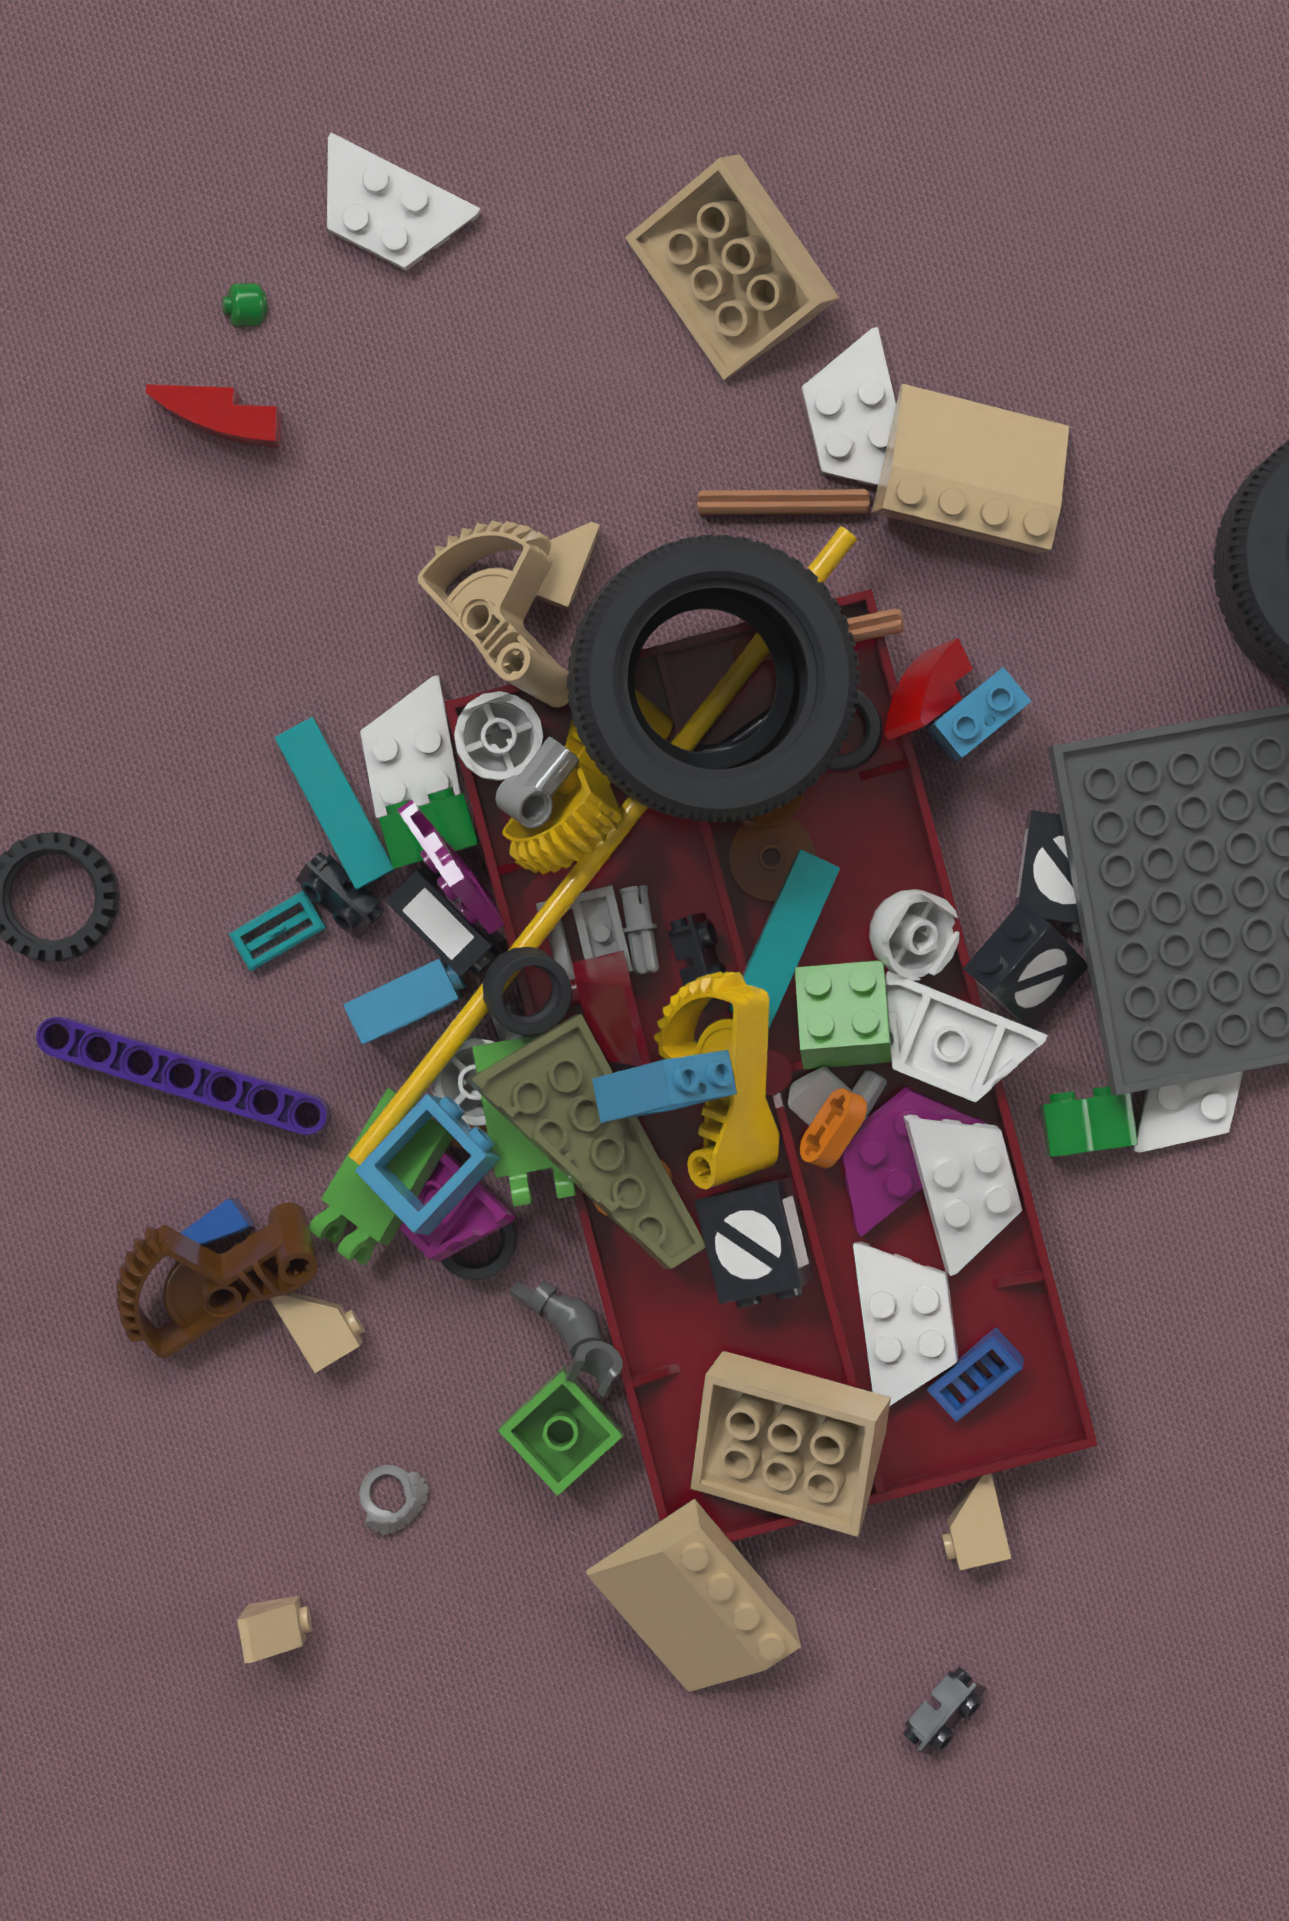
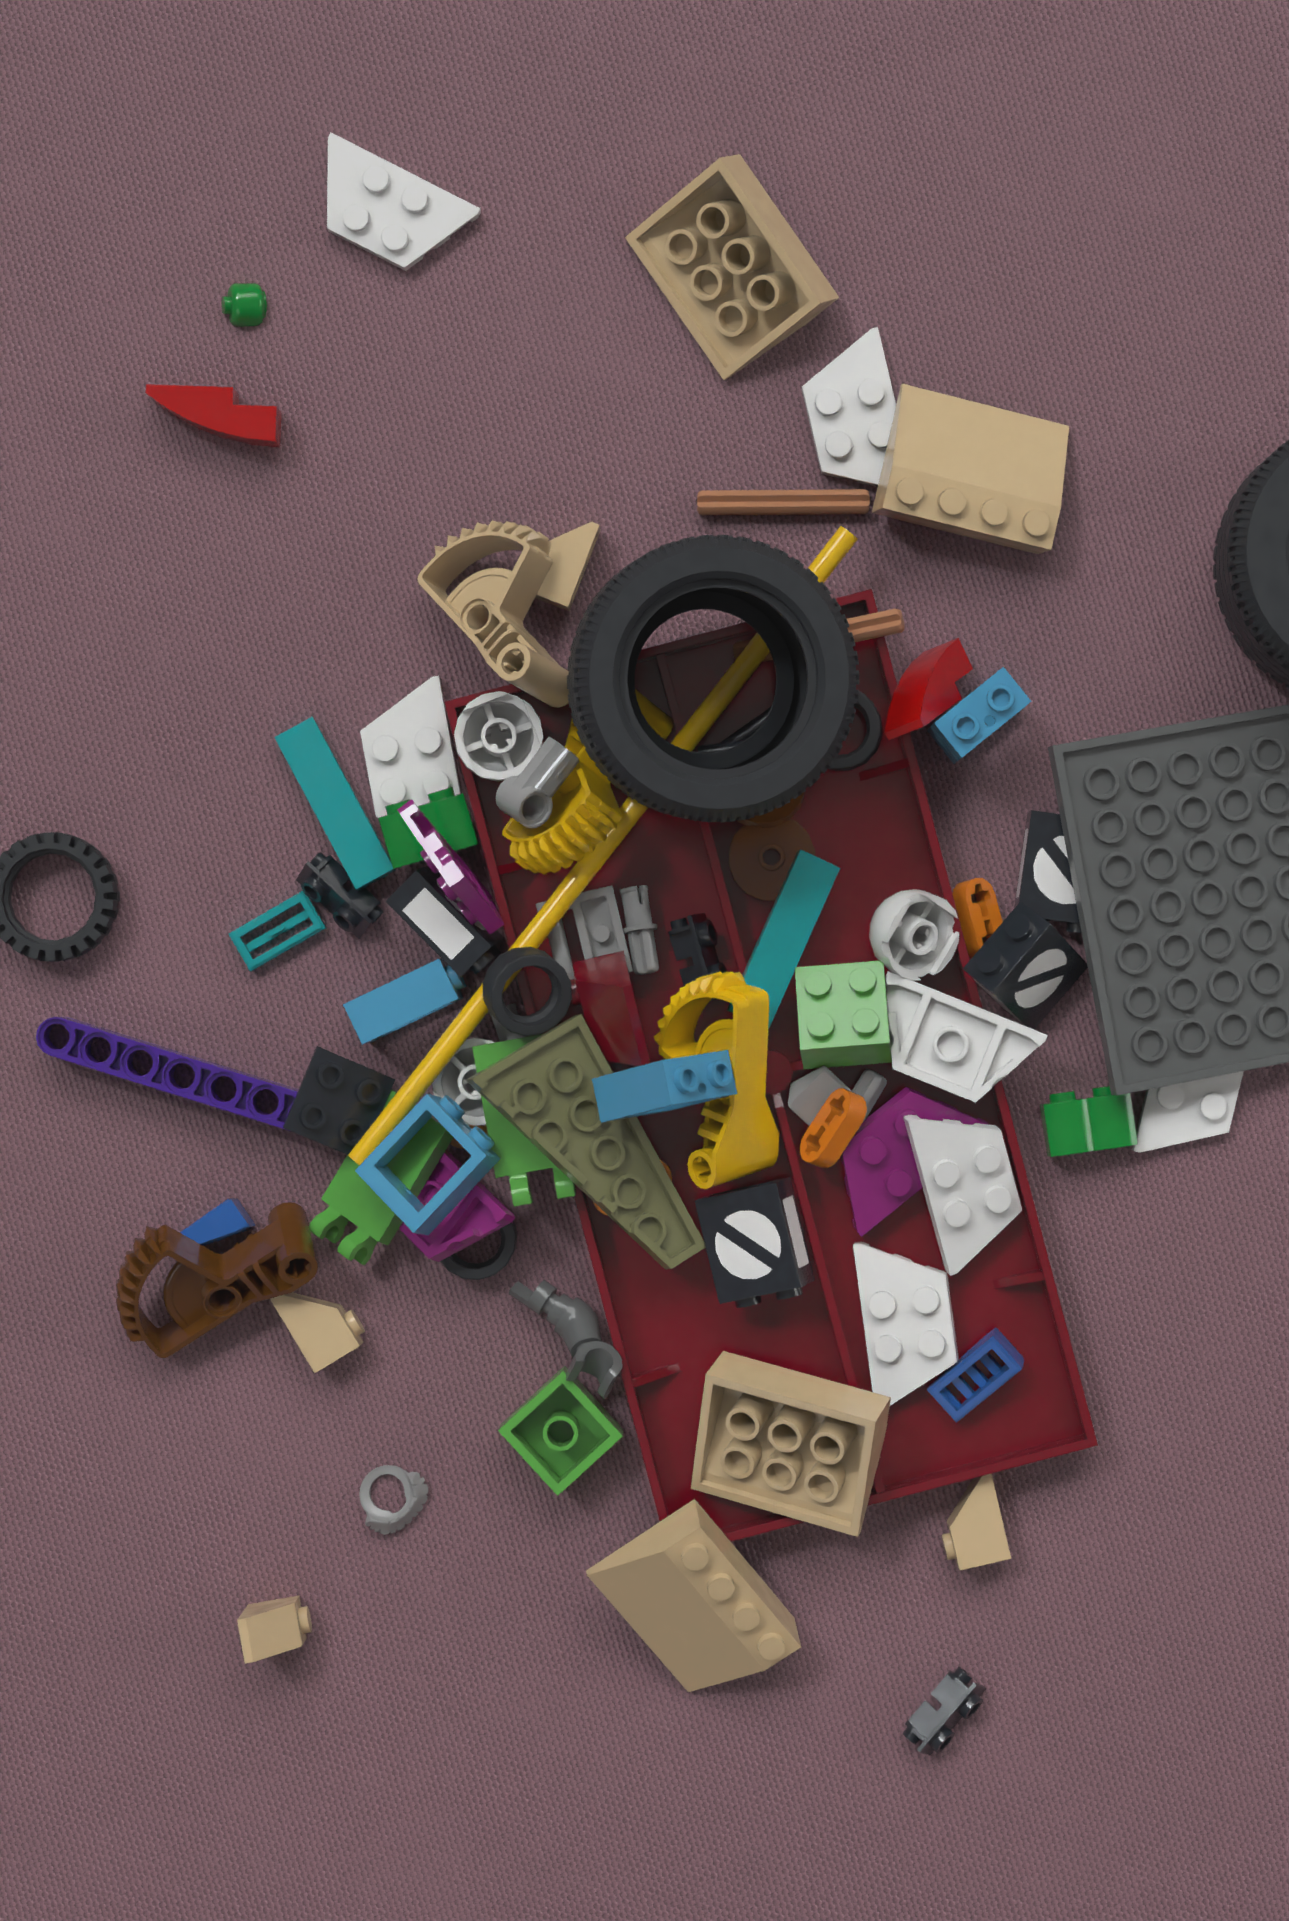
(337, 1101): none -> black hinge
(977, 918): none -> orange beam

